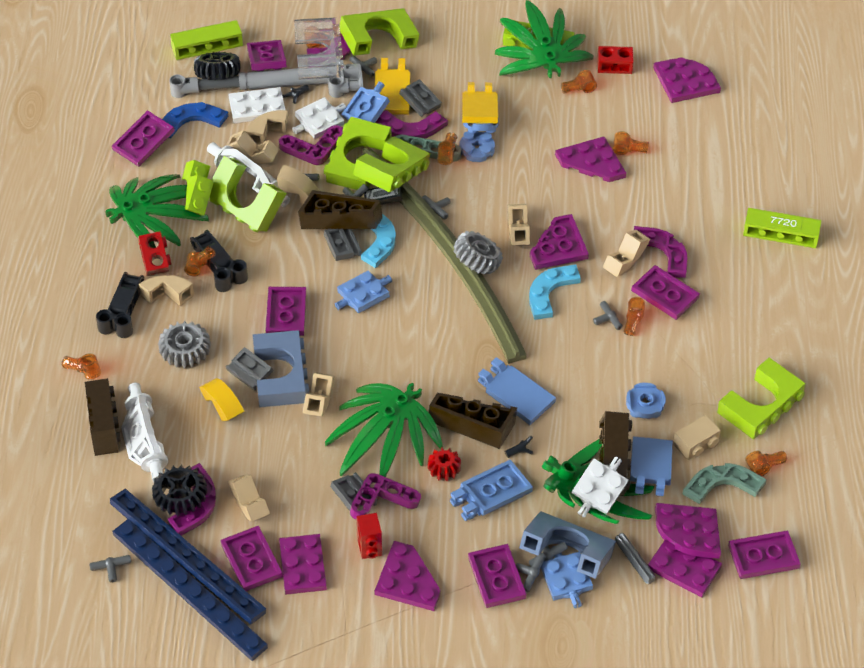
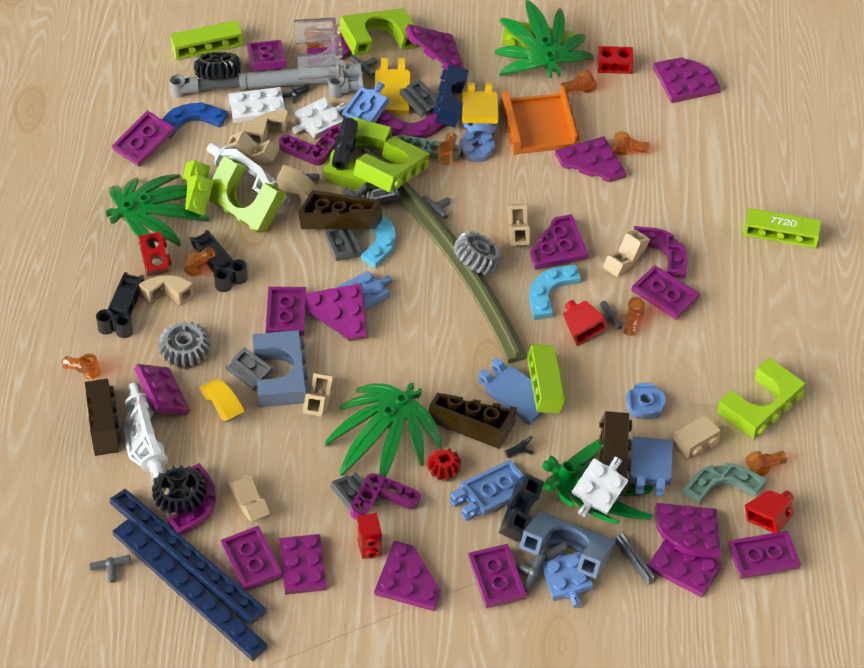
(162, 389): none -> magenta plate
(340, 310): none -> magenta plate
(345, 144): none -> black piece
(435, 45): none -> magenta plate
(448, 107): none -> dark blue arch
(523, 497): none -> black arch
(539, 122): none -> orange panel
(546, 378): none -> lime brick
(583, 321): none -> red torso
(770, 510): none -> red torso

